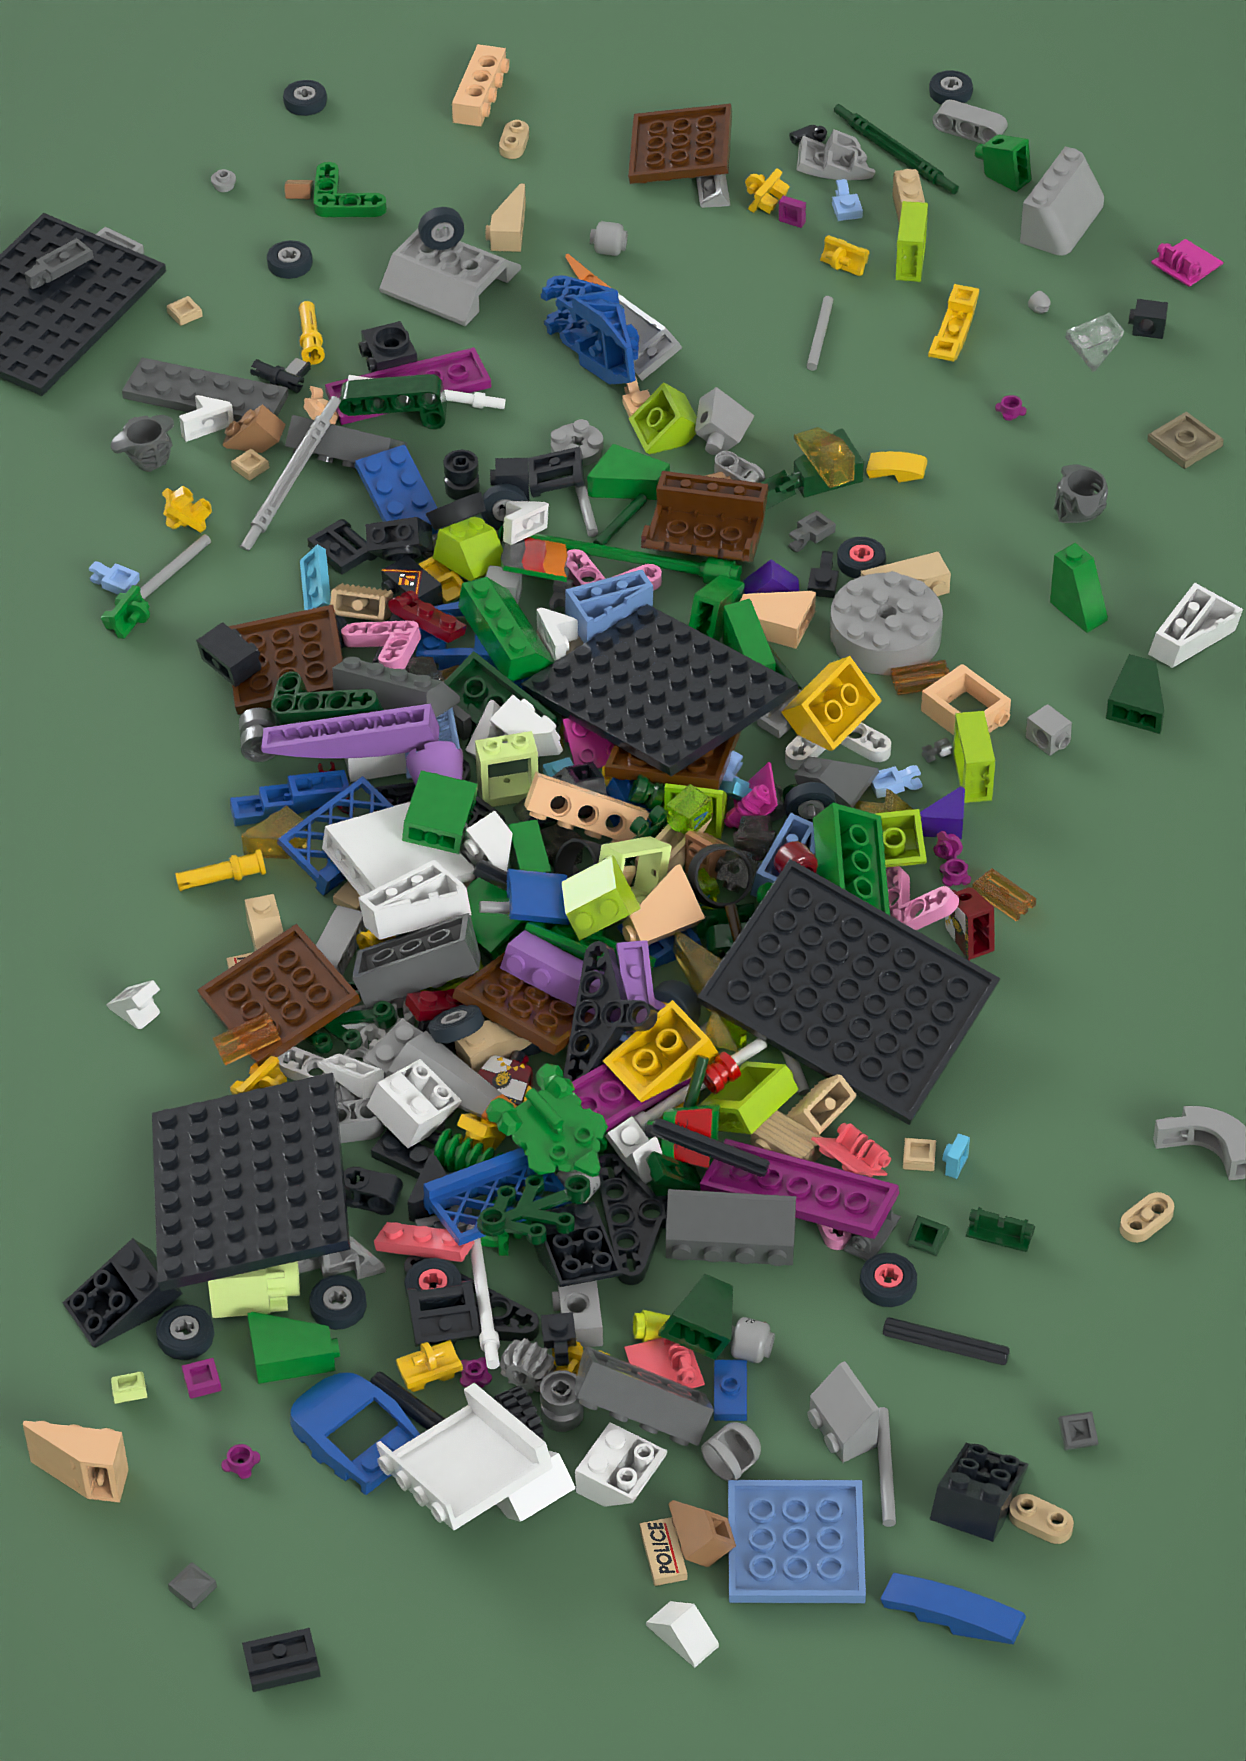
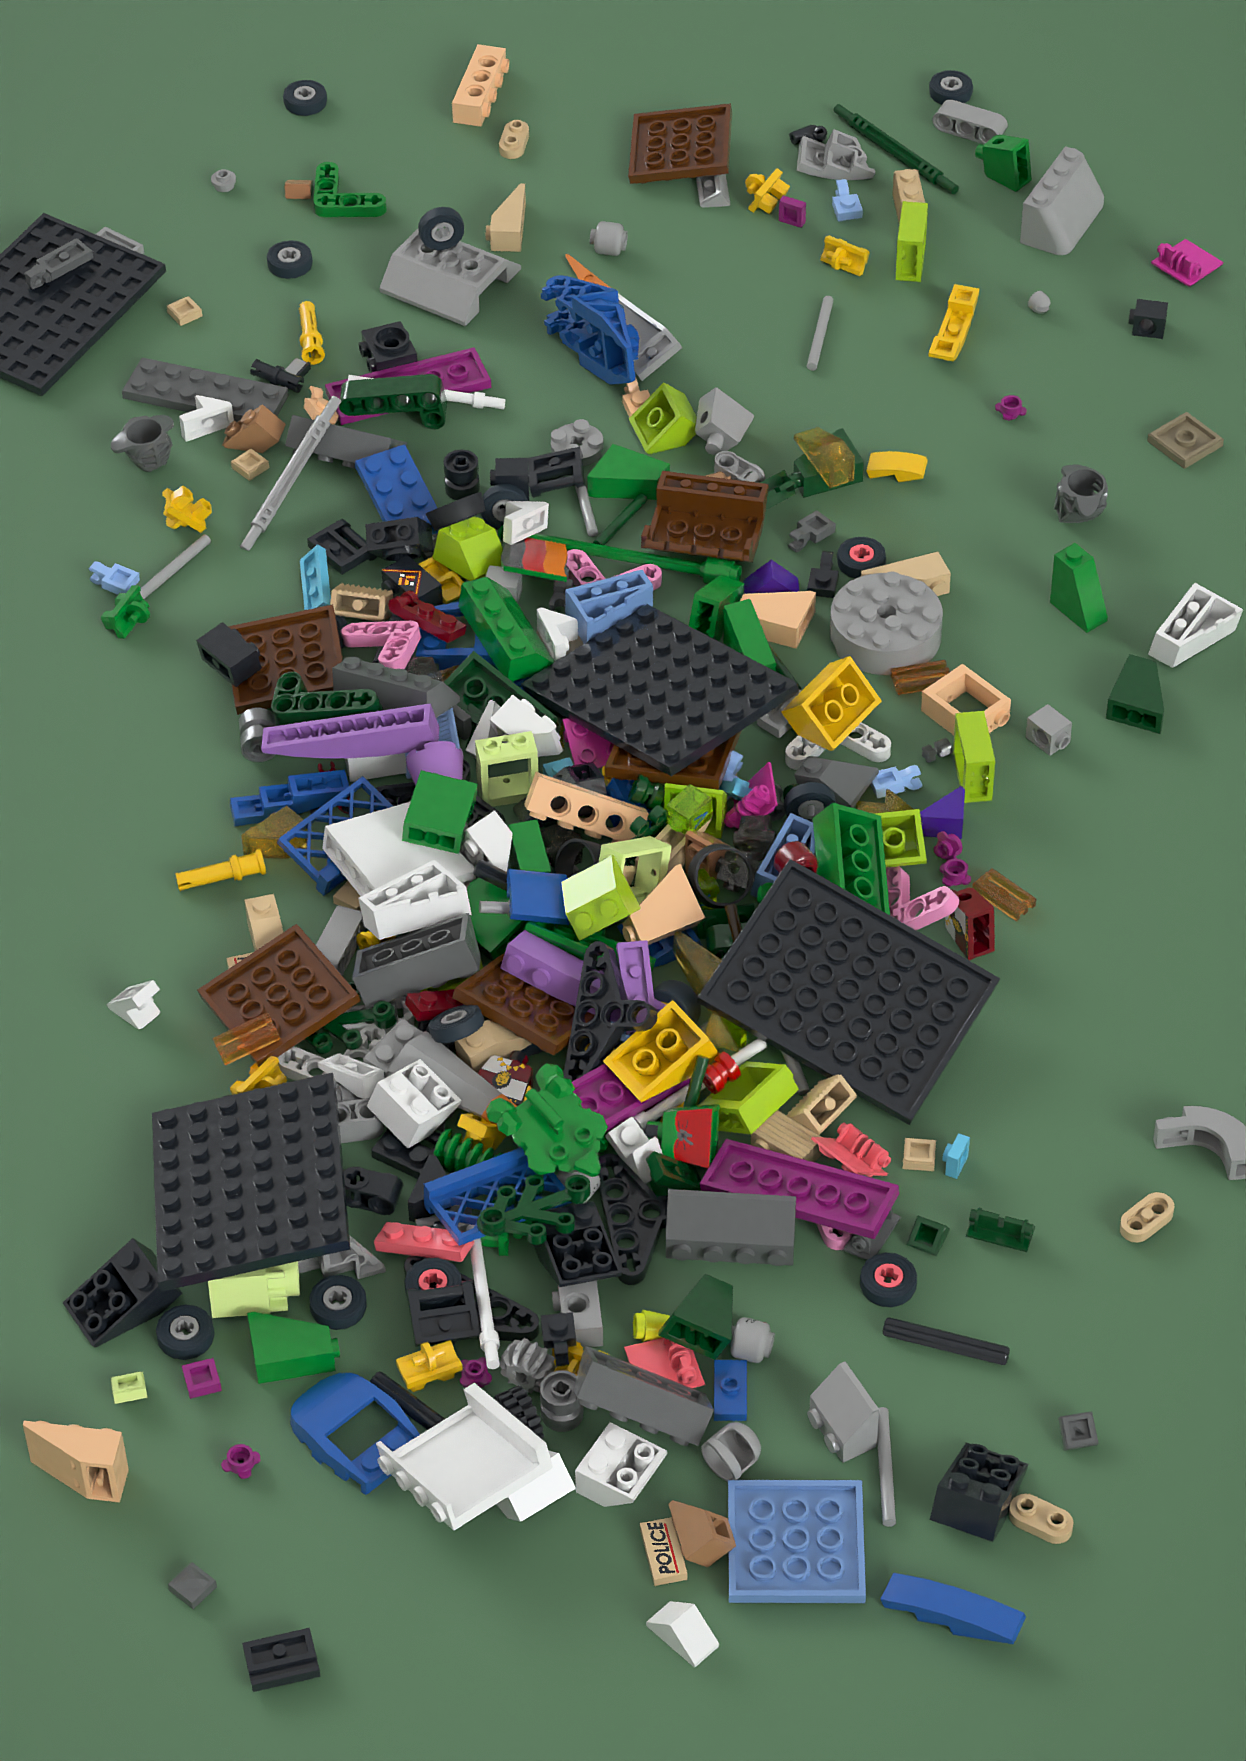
(710, 1147): black axle -> none
(1095, 339): clear wing -> none

